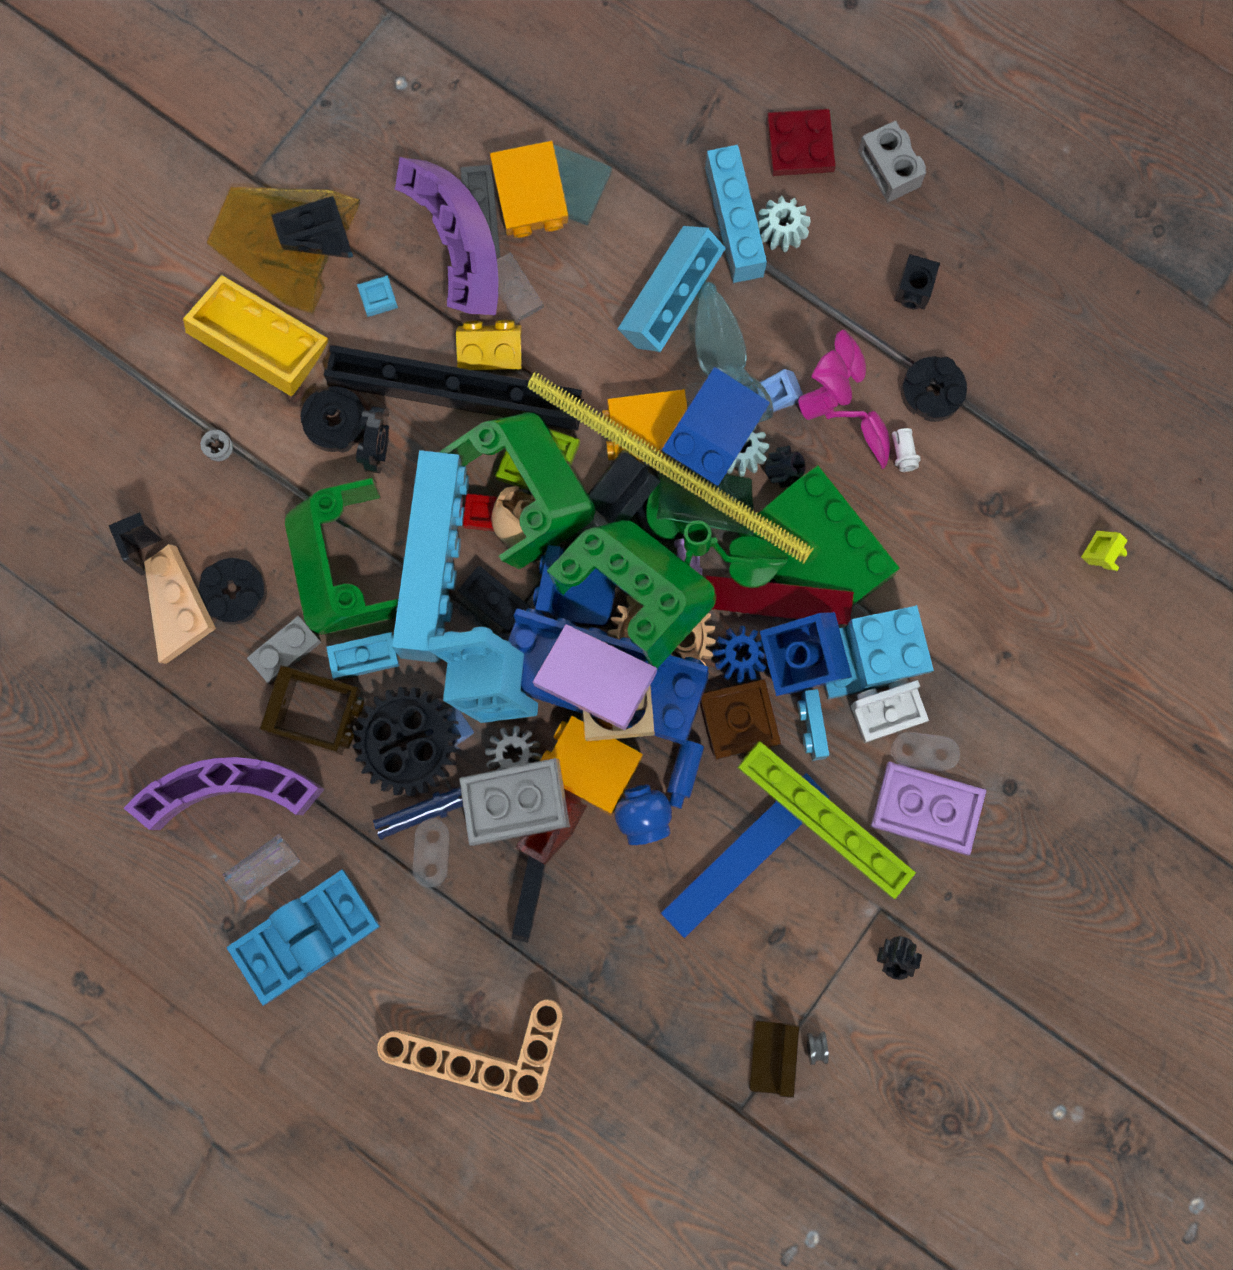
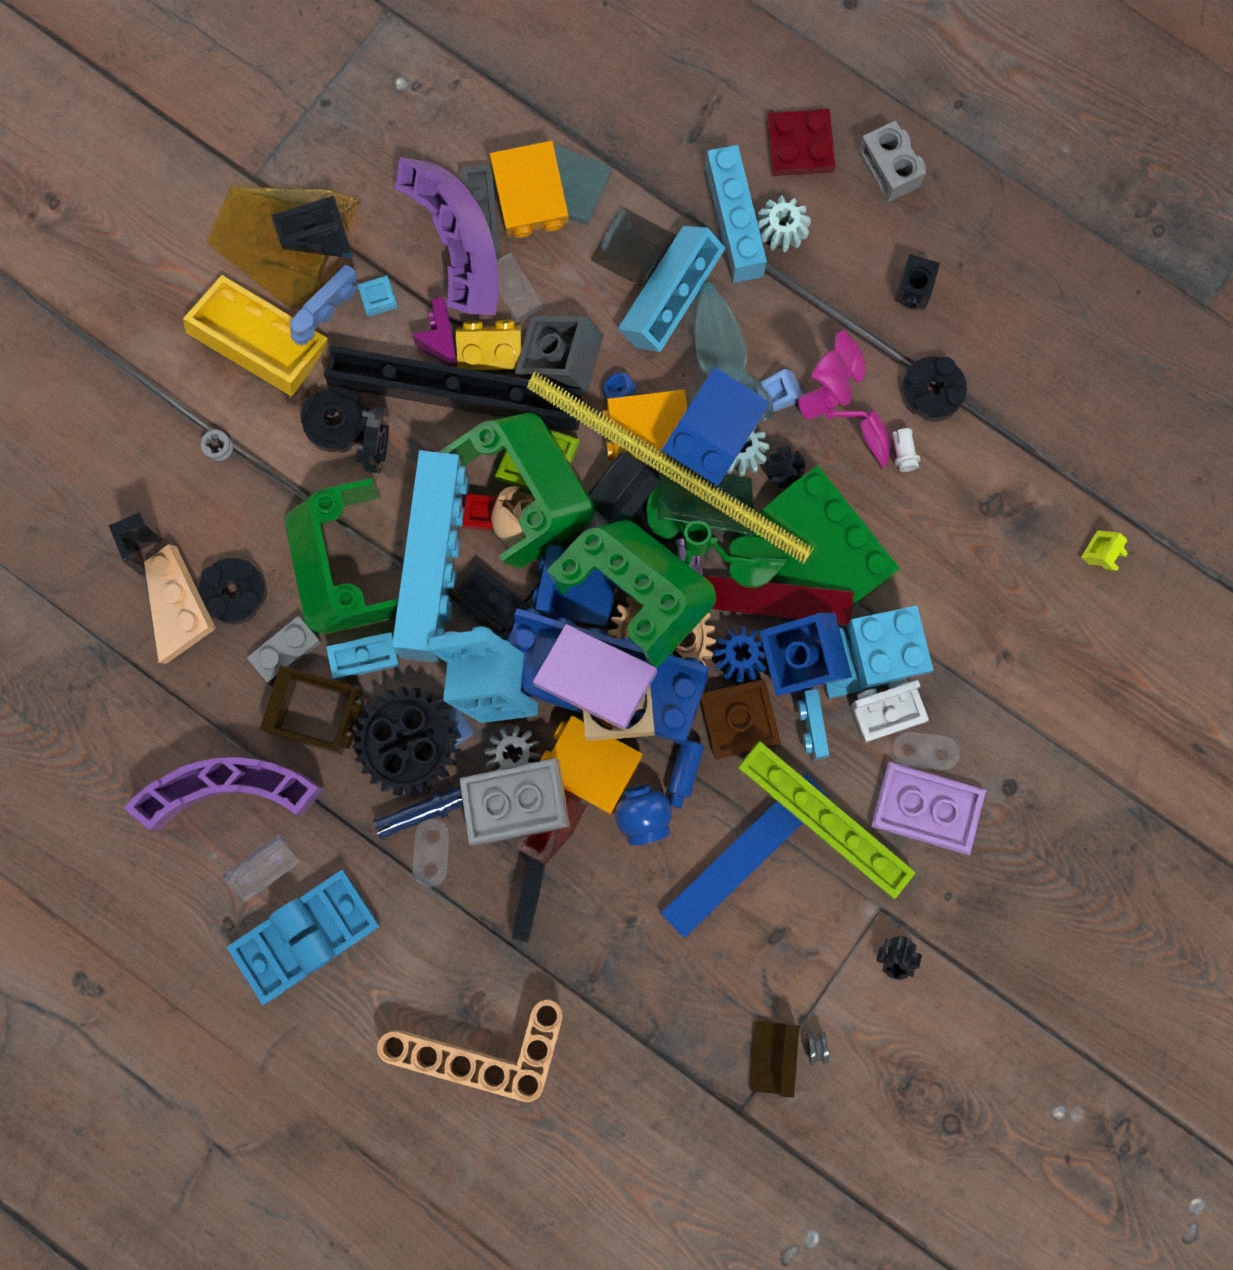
(323, 305): none -> medium blue hinge
(438, 341): none -> magenta slope
(560, 350): none -> dark grey slope
(619, 386): none -> blue tile
(633, 247): none -> clear smoke slope

